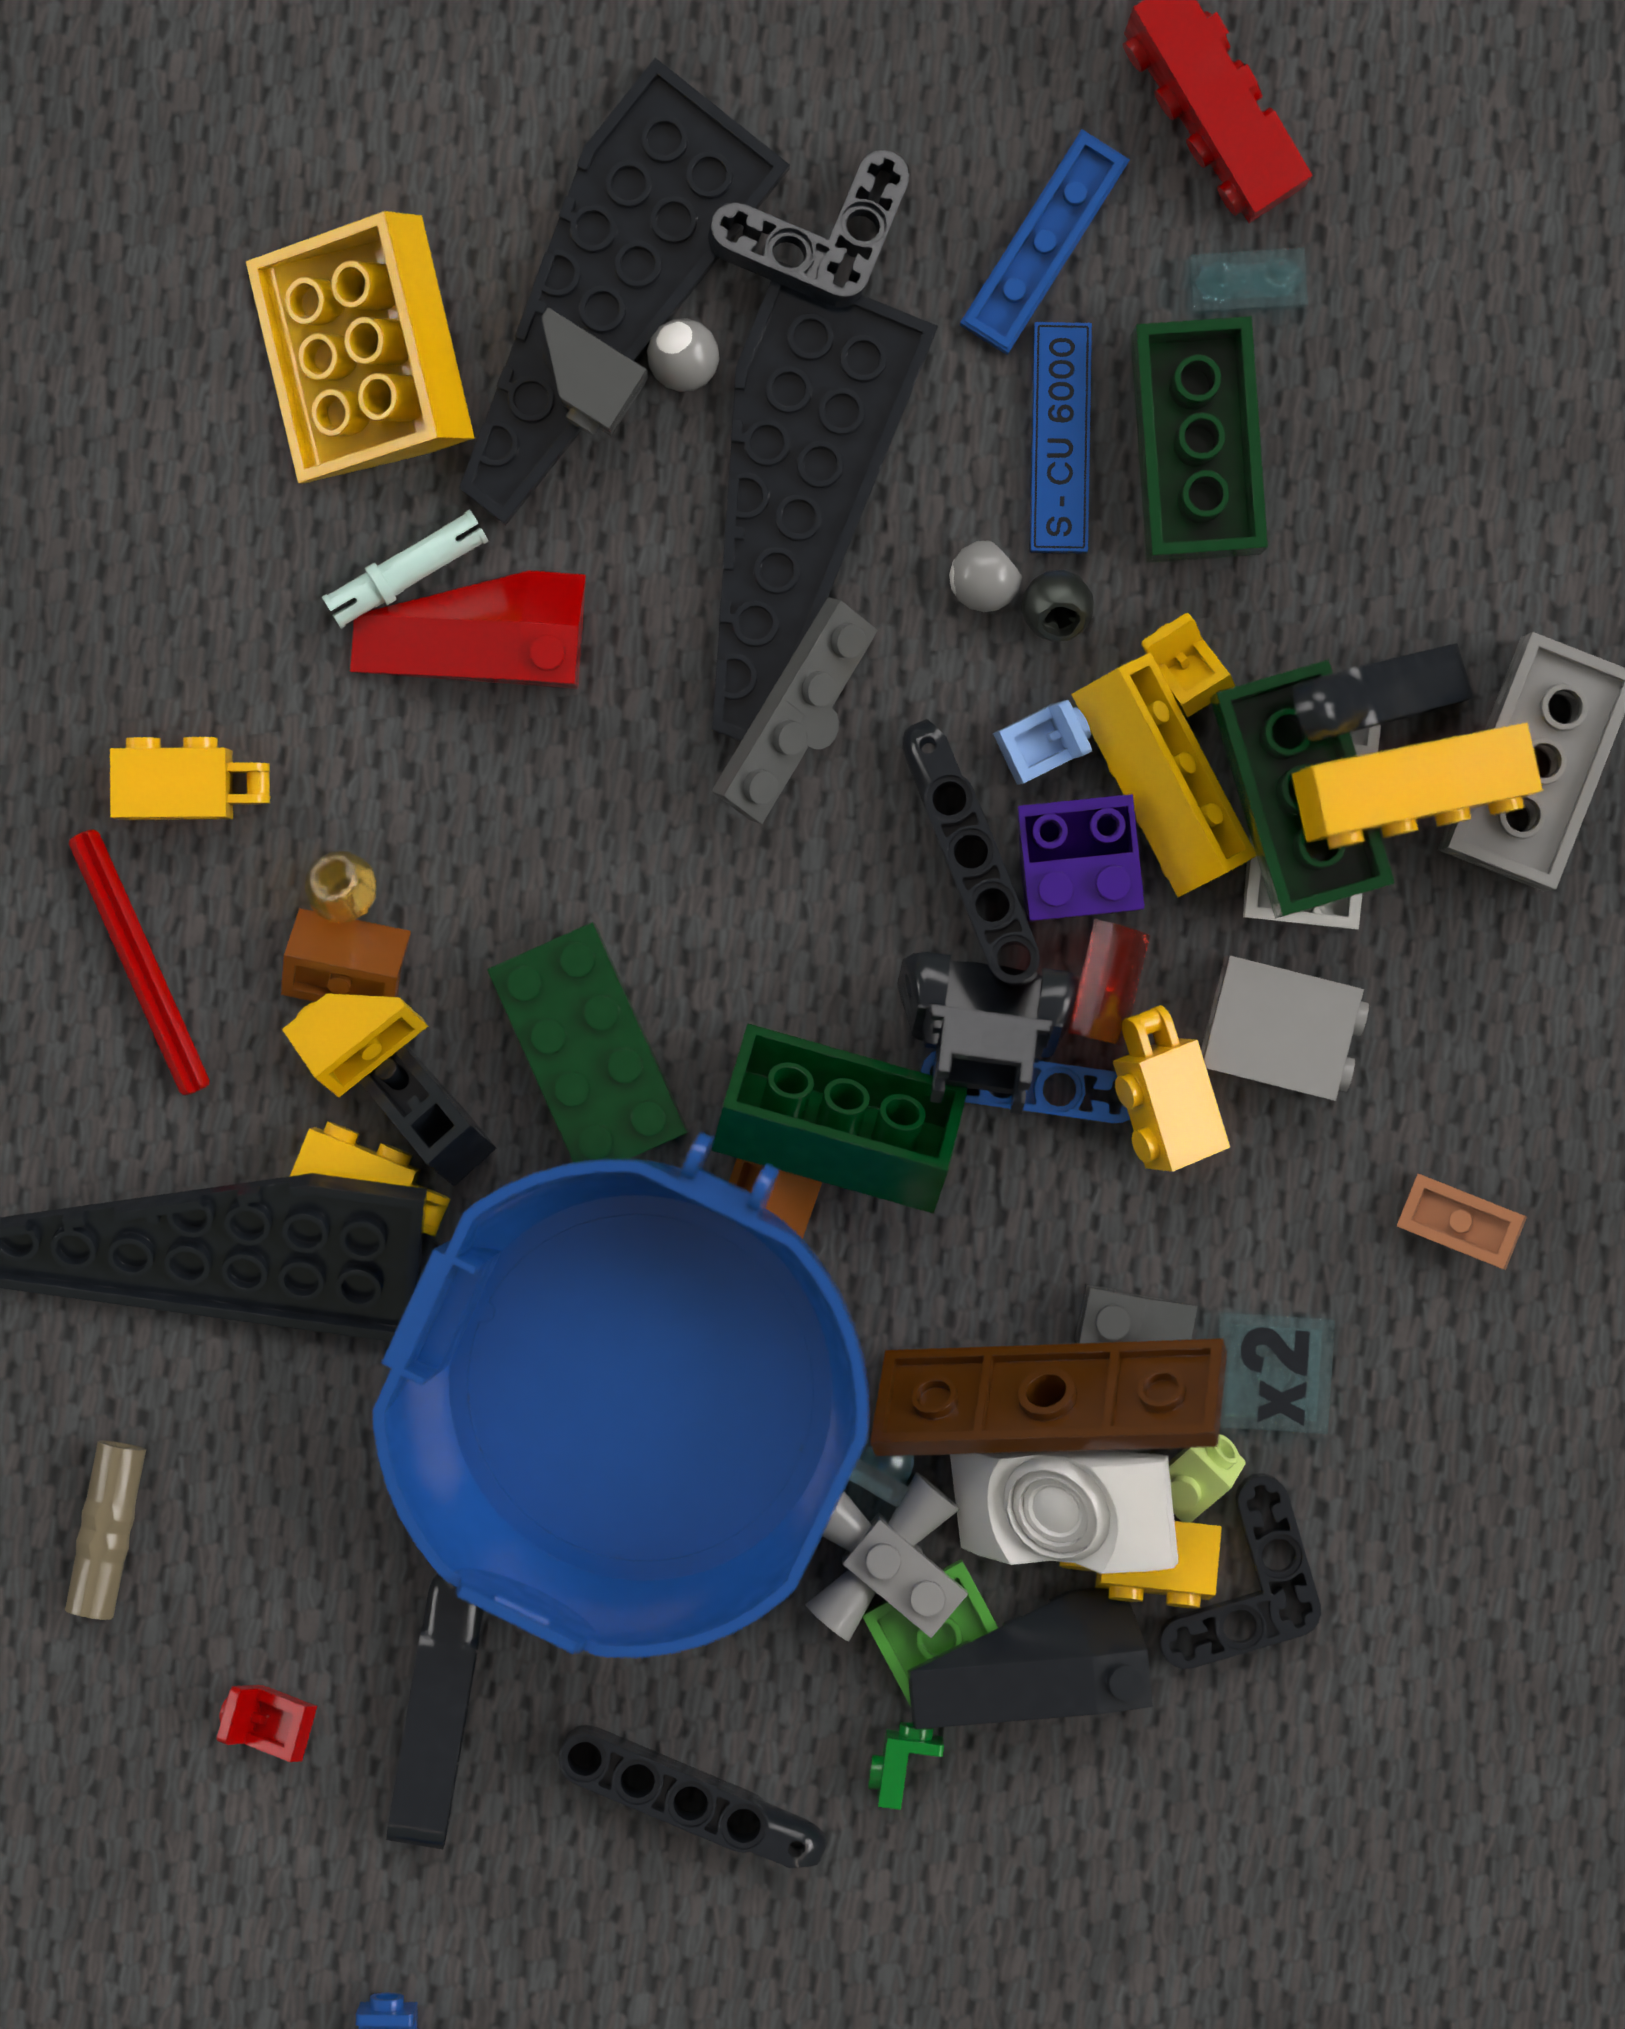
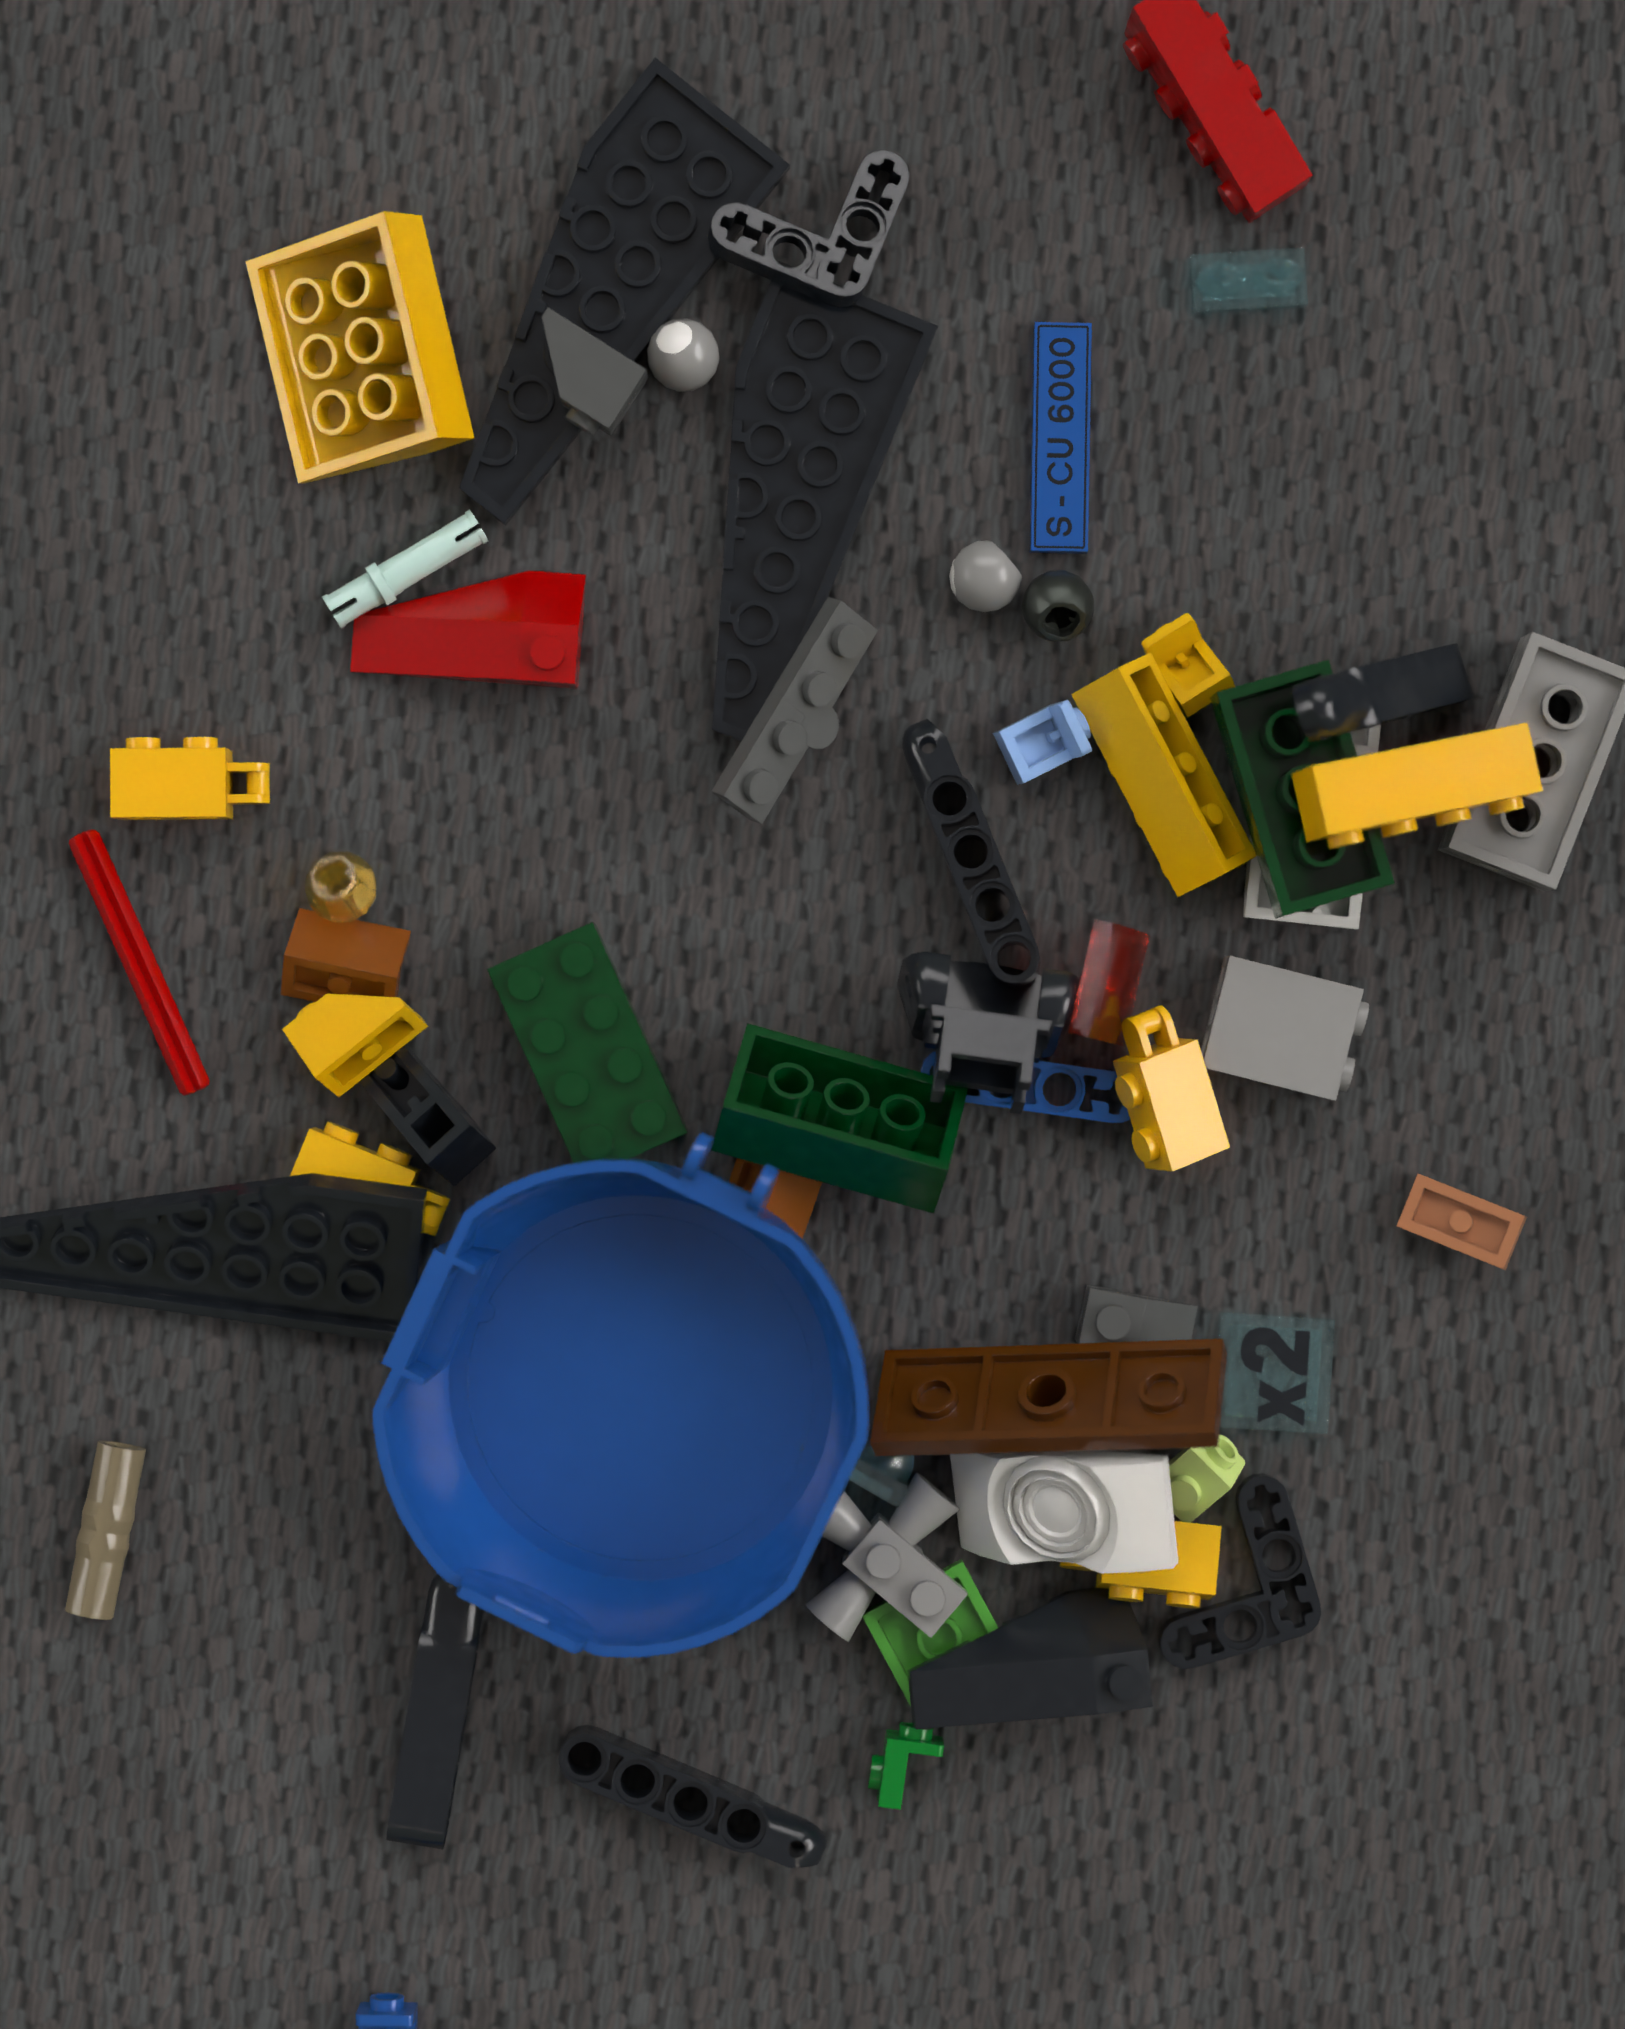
(266, 1721): red bracket -> none
(1044, 242): blue tile -> none
(1079, 858): dark purple slope -> none
(1199, 439): dark green brick -> none

